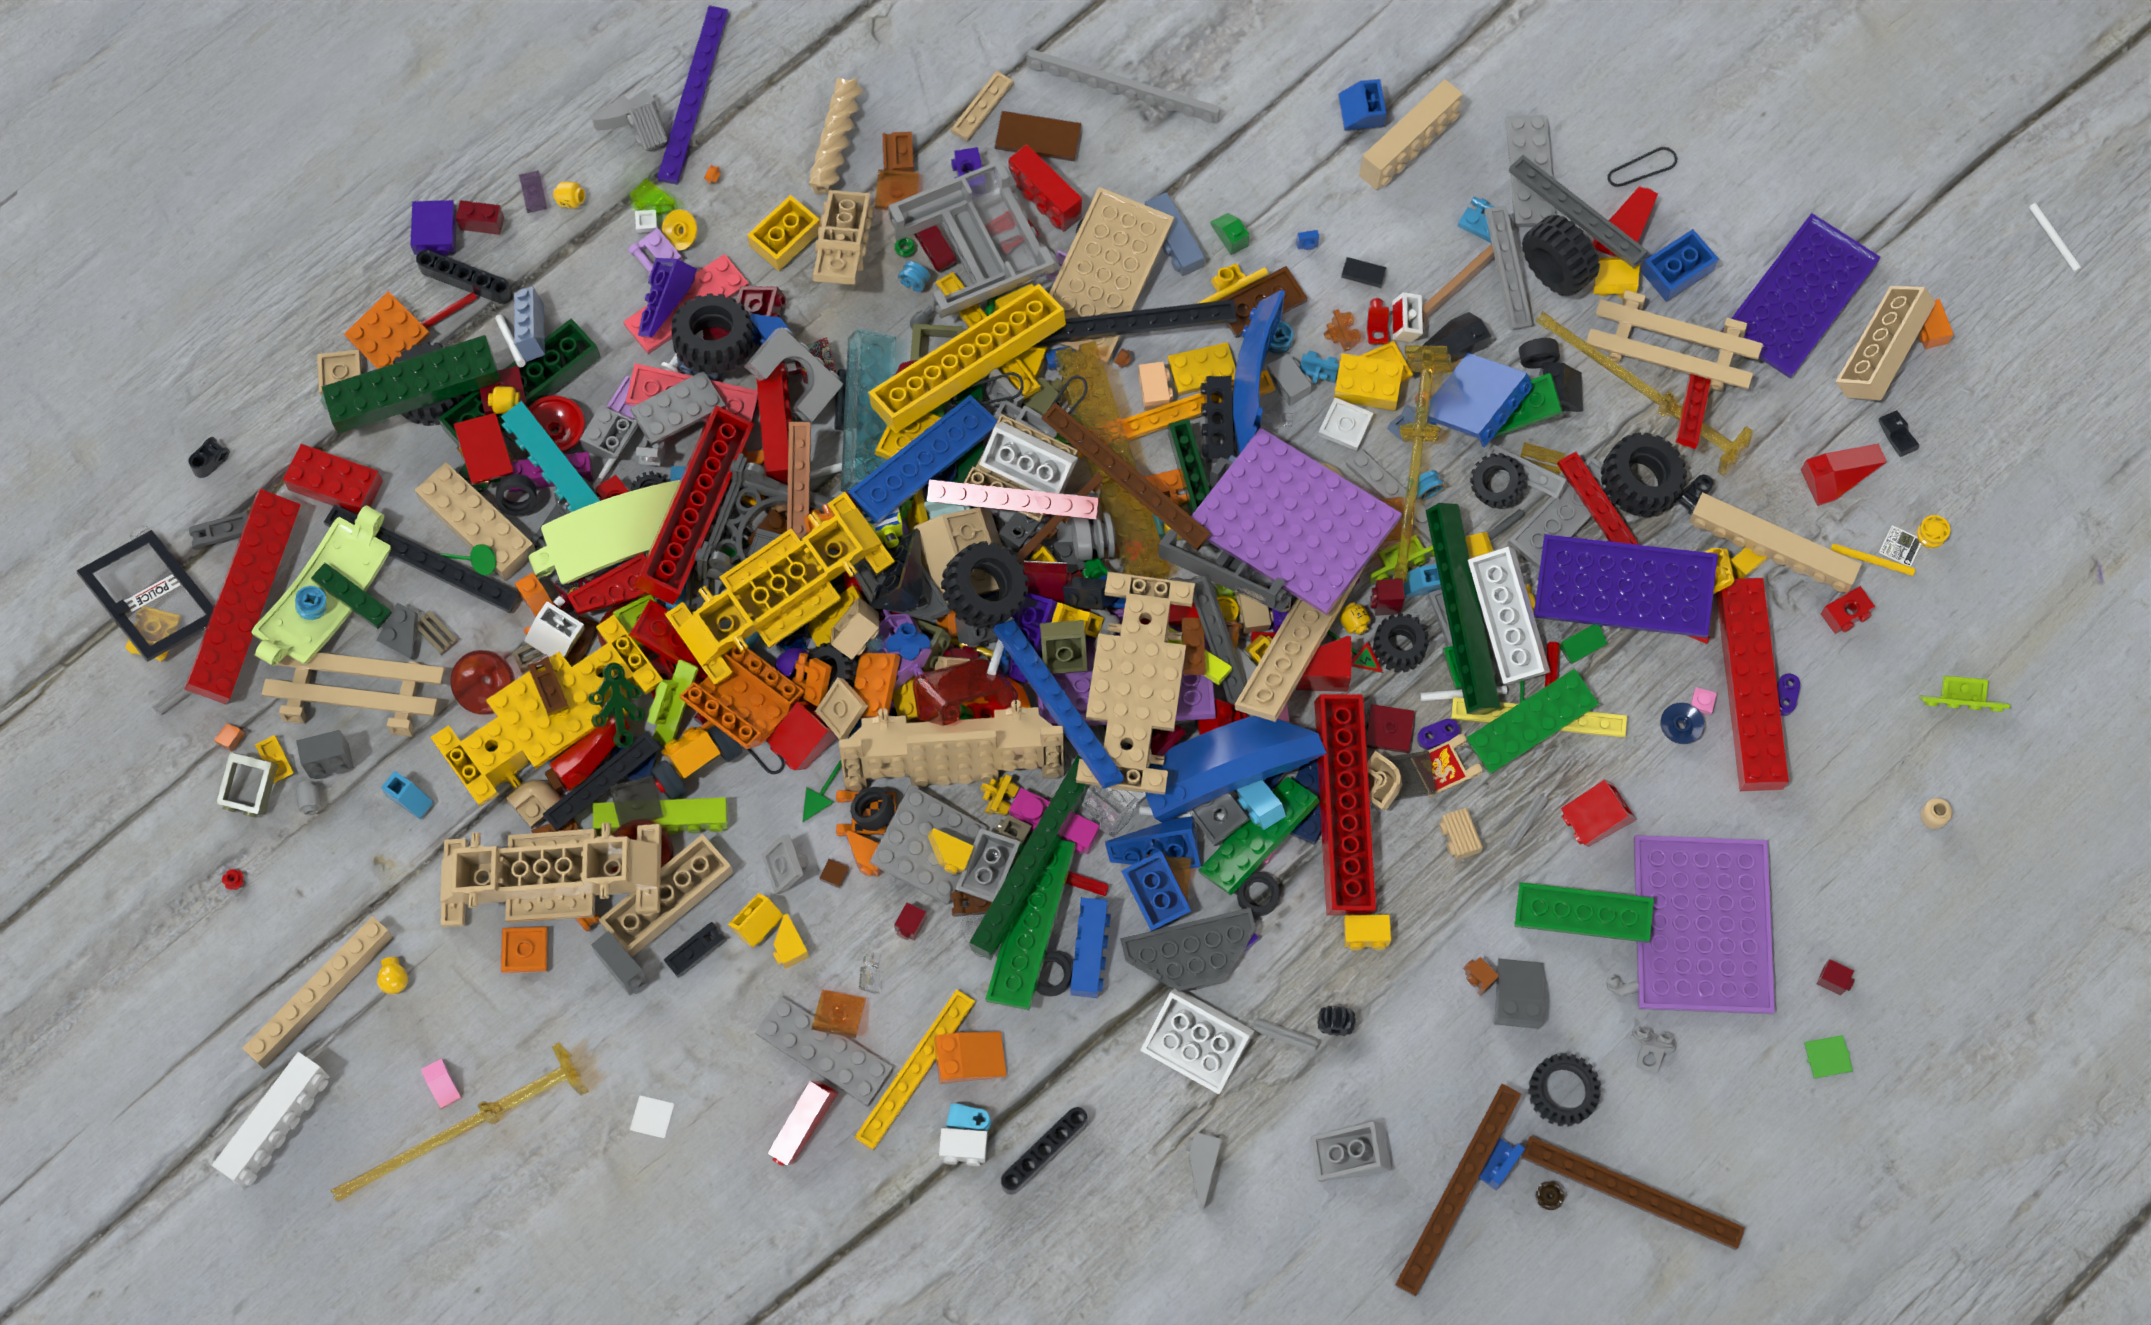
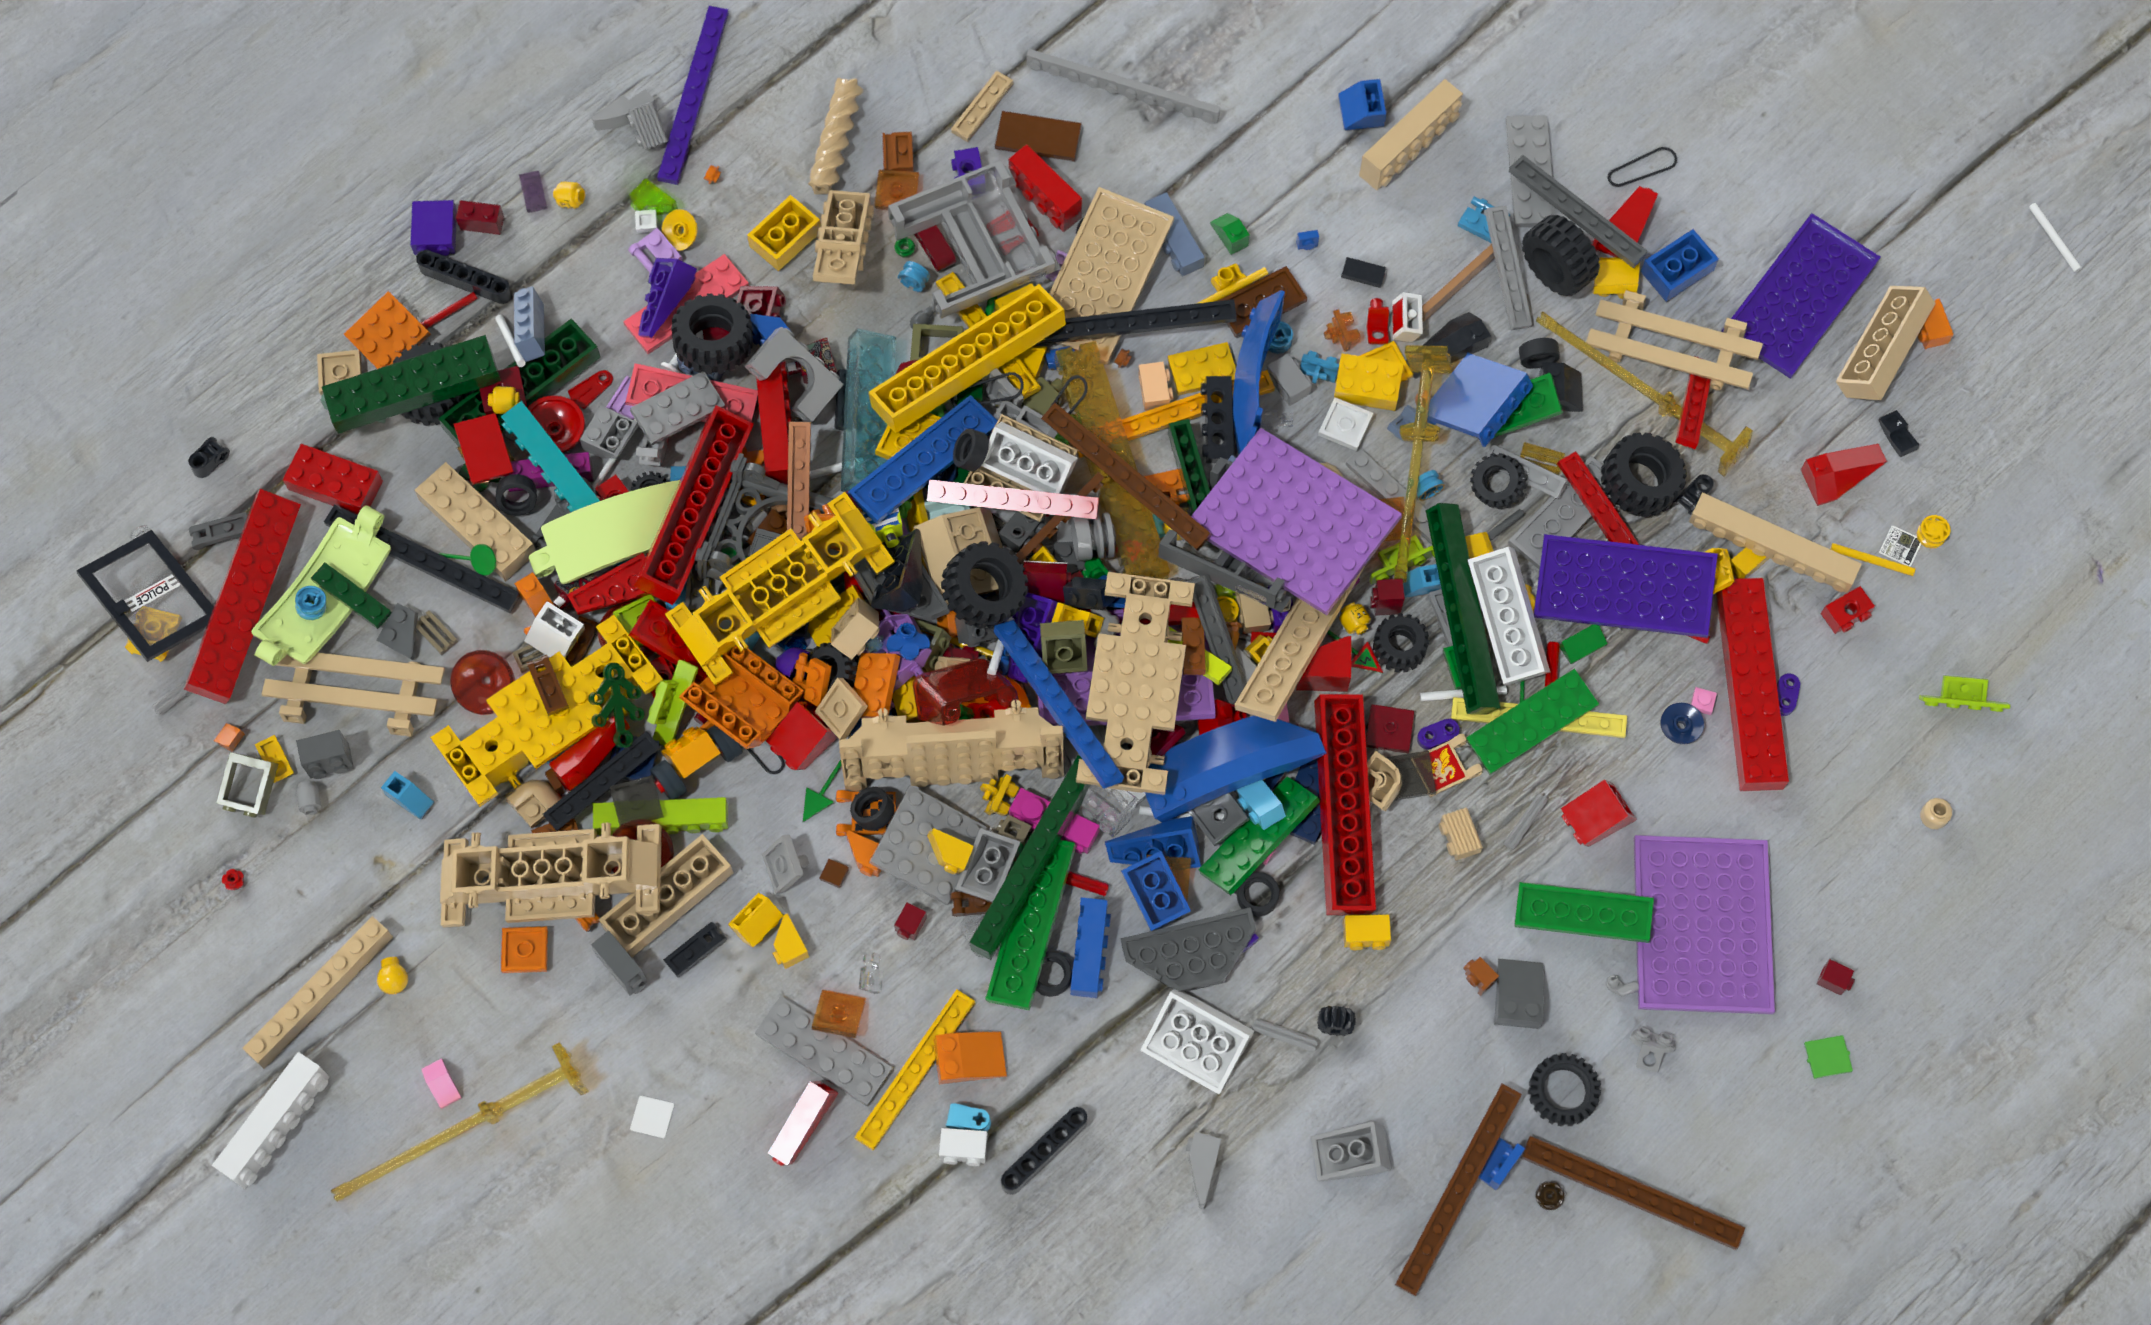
(590, 388): none -> red piece
(970, 450): none -> black tyre

